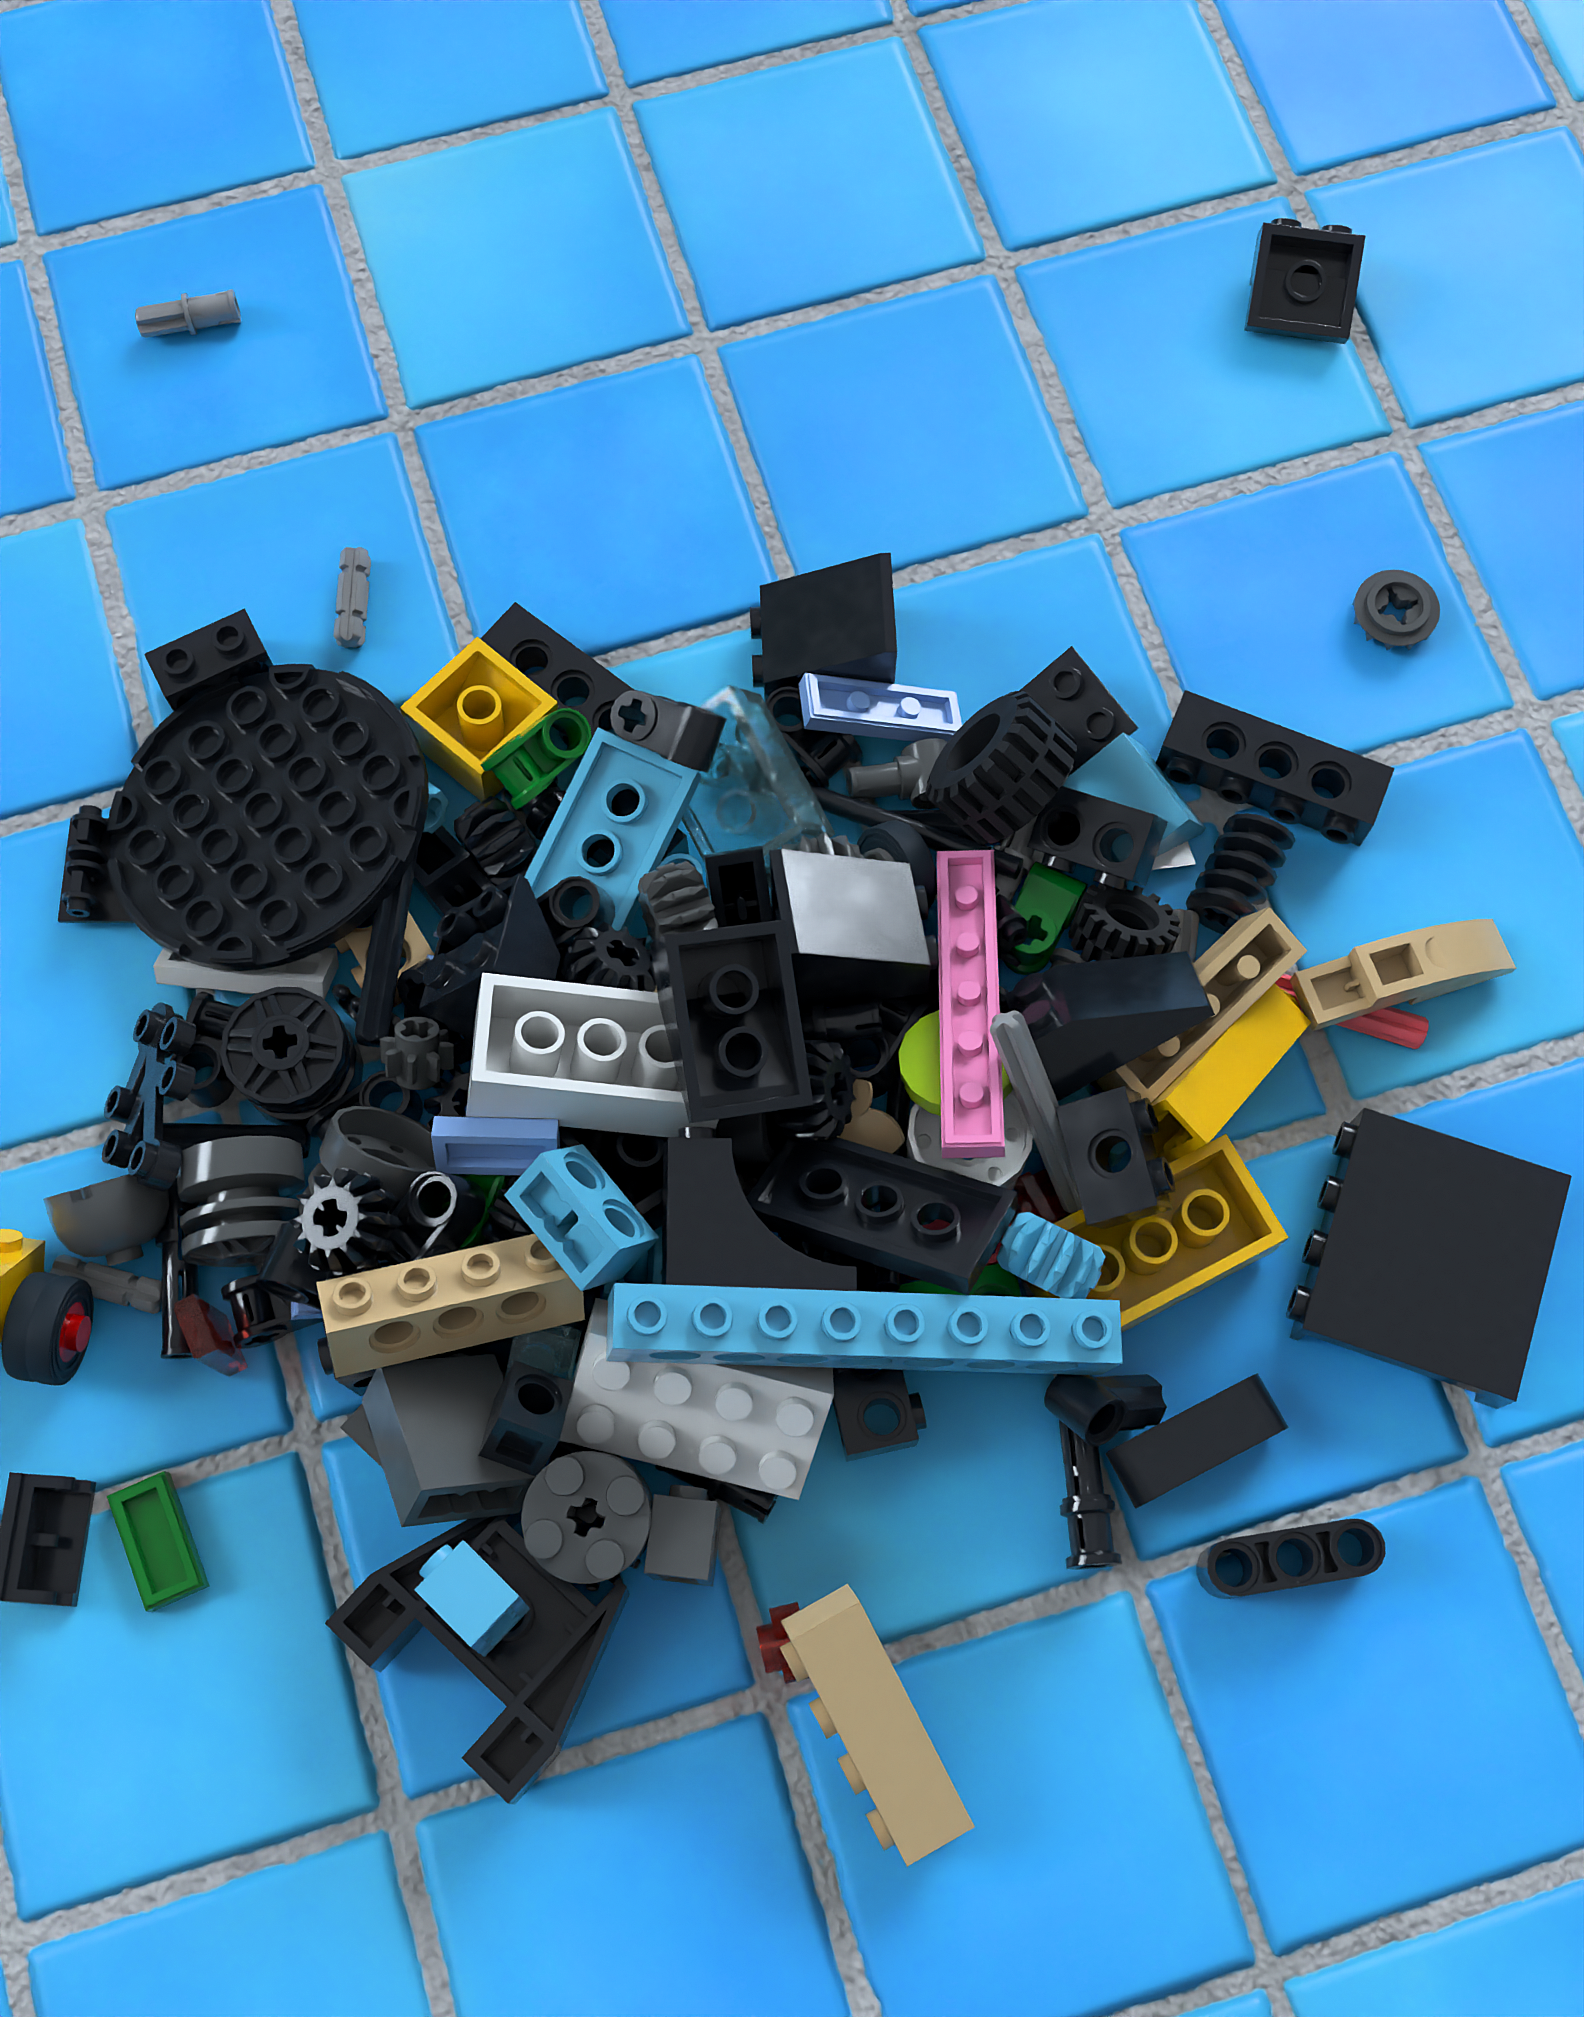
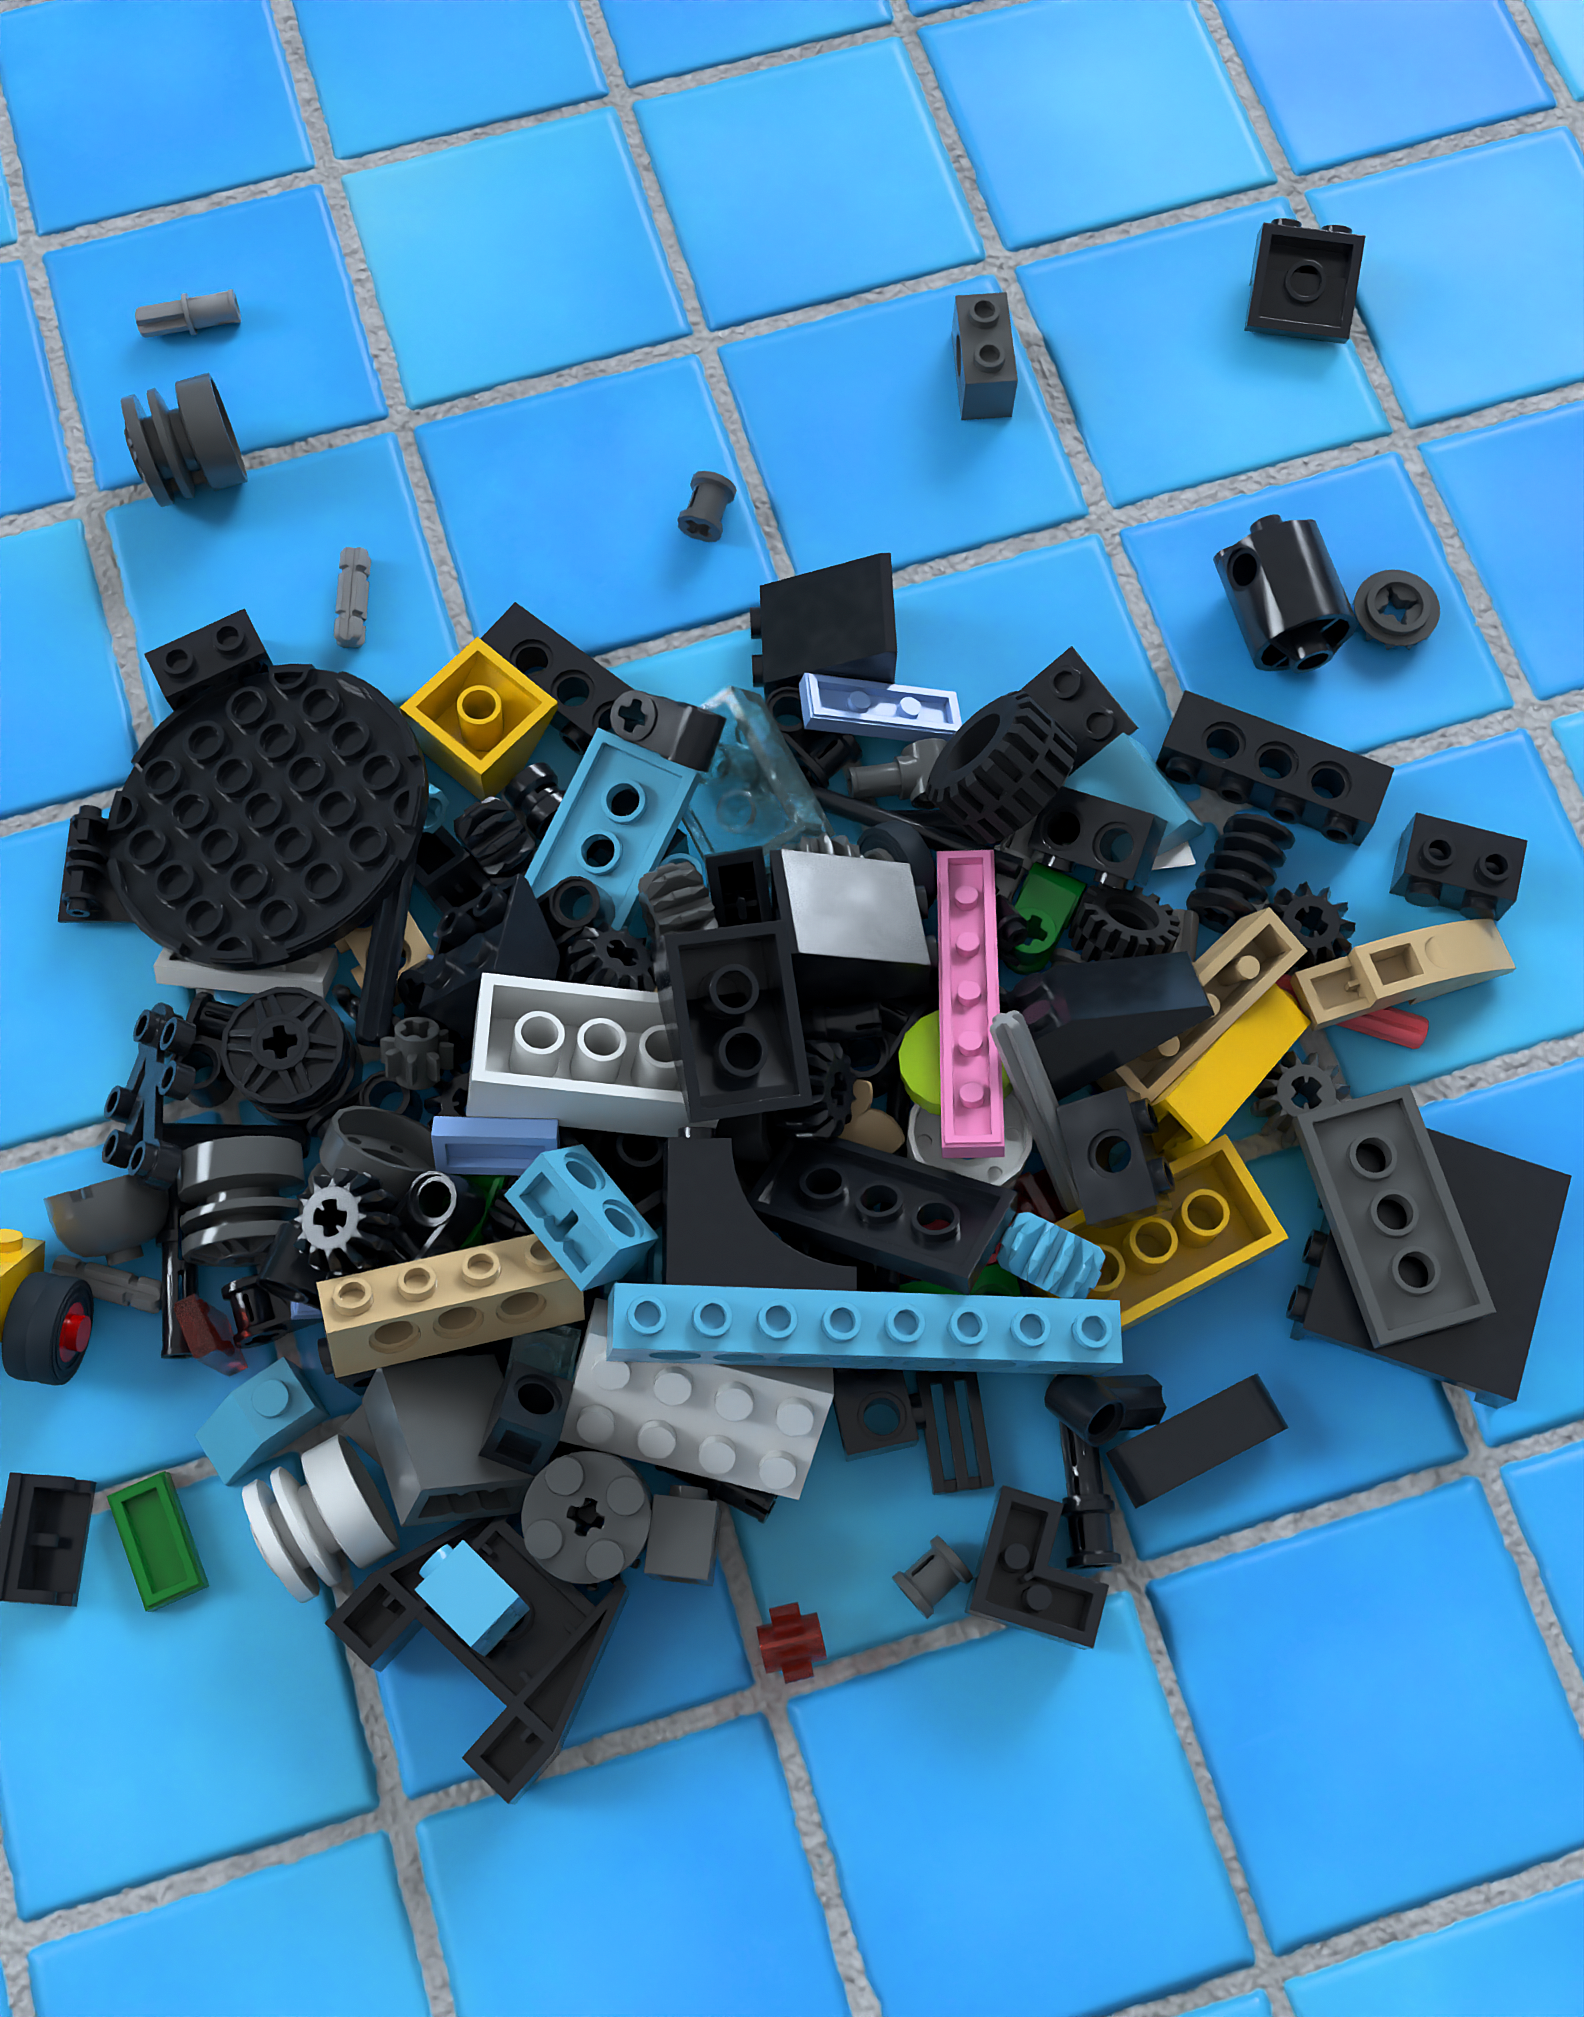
(183, 440): none -> dark grey wheel
(260, 1420): none -> medium azure slope
(308, 1524): none -> white wheel
(531, 760): green piece -> none
(706, 506): none -> dark grey bush
(877, 1725): tan brick -> none
(932, 1577): none -> dark grey bush
(961, 1481): none -> black tile
(984, 356): none -> dark grey brick
(1018, 1585): none -> black brick
(1285, 1083): none -> dark grey gear
(1286, 595): none -> black cylinder
(1319, 1558): black beam -> none
(1327, 928): none -> black gear
(1369, 1248): none -> dark grey plate
(1458, 867): none -> black brick

